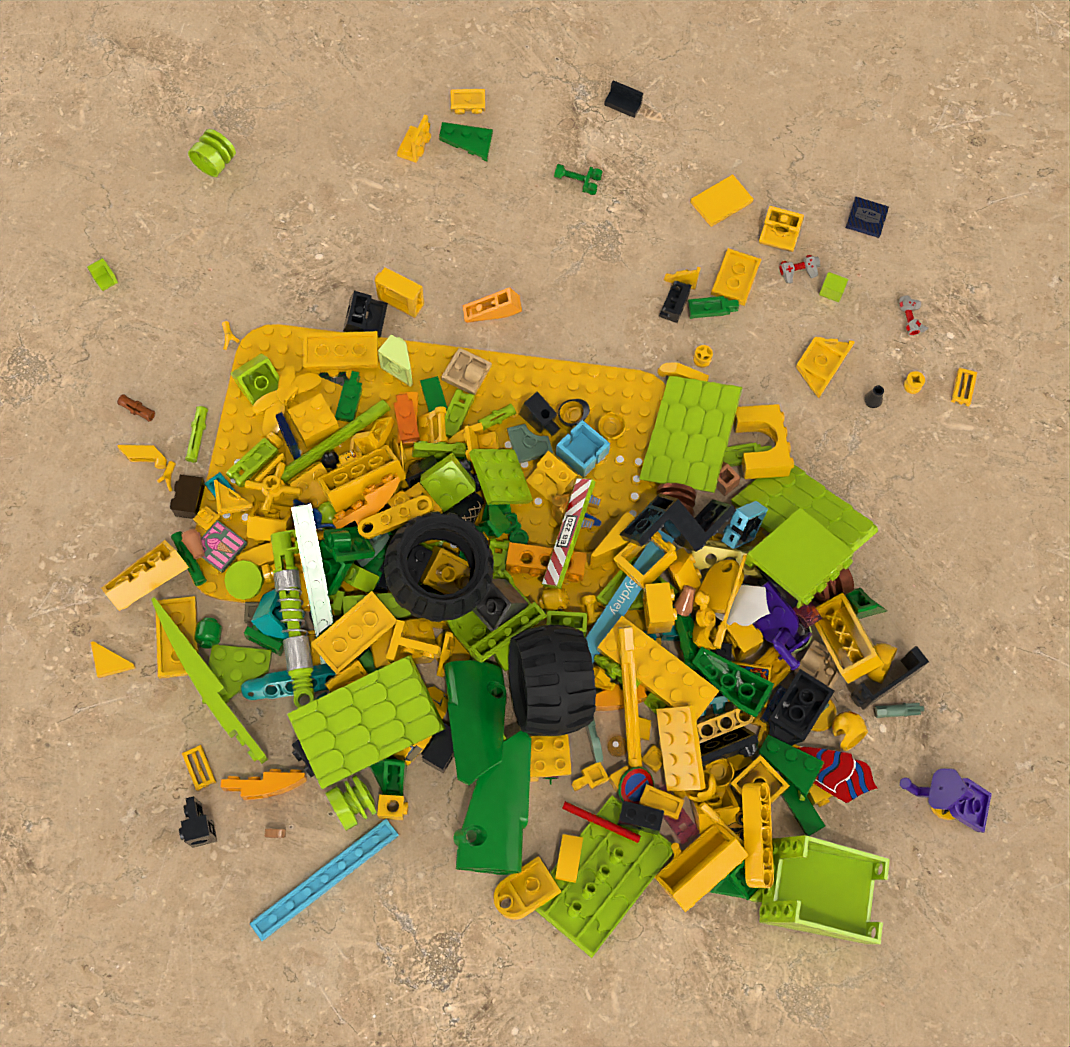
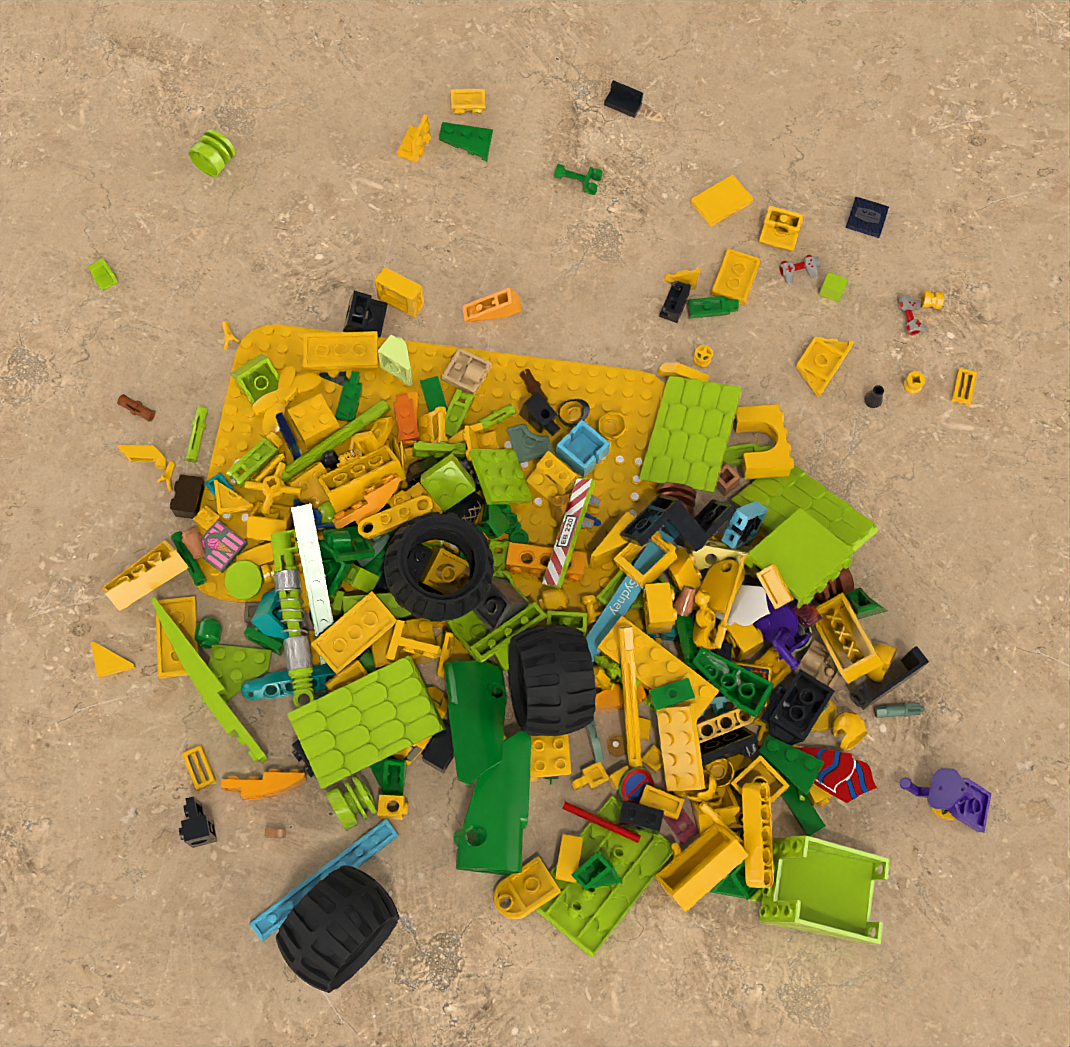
(337, 928): none -> black tyre
(532, 385): none -> reddish brown pin
(596, 872): none -> green slope
(671, 694): none -> green plate
(775, 586): none -> yellow tile
(932, 299): none -> yellow wheel

